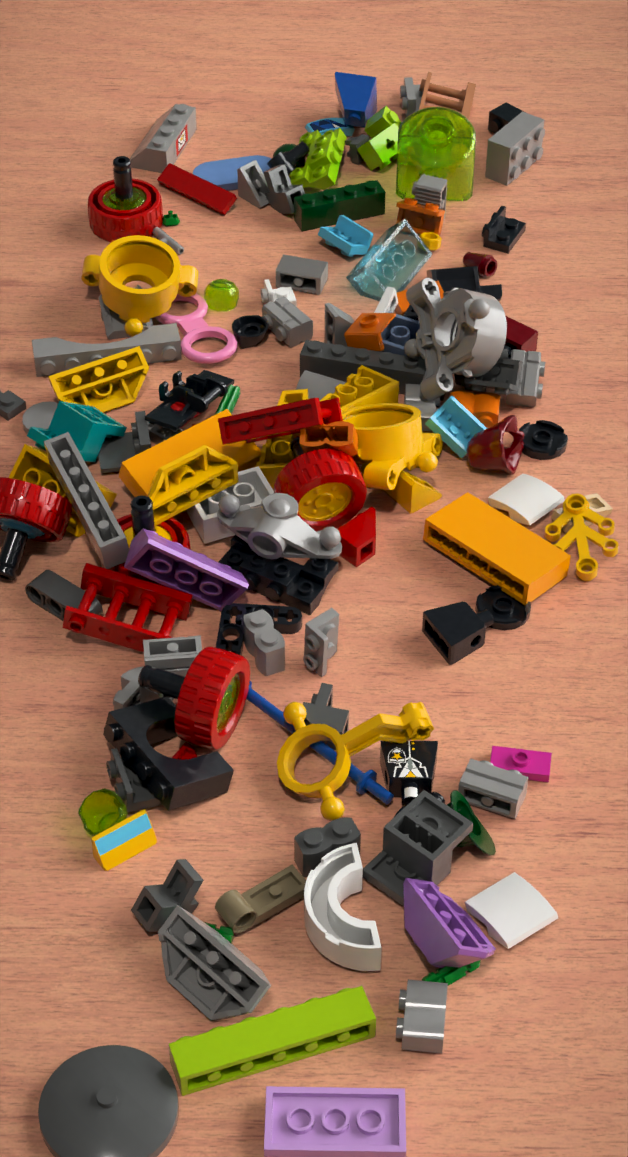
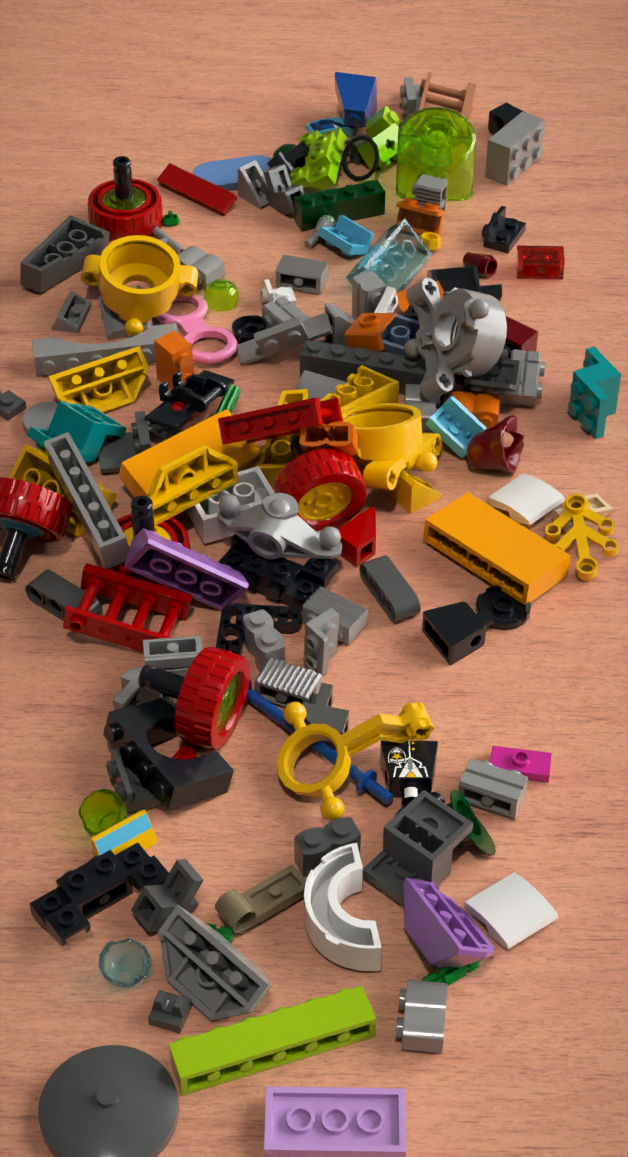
(62, 253): none -> dark grey wedge
(71, 313): none -> light grey slope
(95, 888): none -> black bracket
(125, 963): none -> clear light blue hair
(165, 139): light grey slope -> none
(170, 1011): none -> dark grey tile
(173, 355): none -> orange brick
(208, 265): none -> light grey brick
(283, 337): none -> light grey bracket
(285, 683): none -> light grey brick
(324, 221): none -> light grey piece
(344, 161): none -> black piece
(352, 616): none -> light grey brick
(366, 293): none -> light grey brick
(389, 588): none -> dark grey beam
(540, 262): none -> clear red brick
(543, 440): black tile -> none
(594, 392): none -> teal bracket

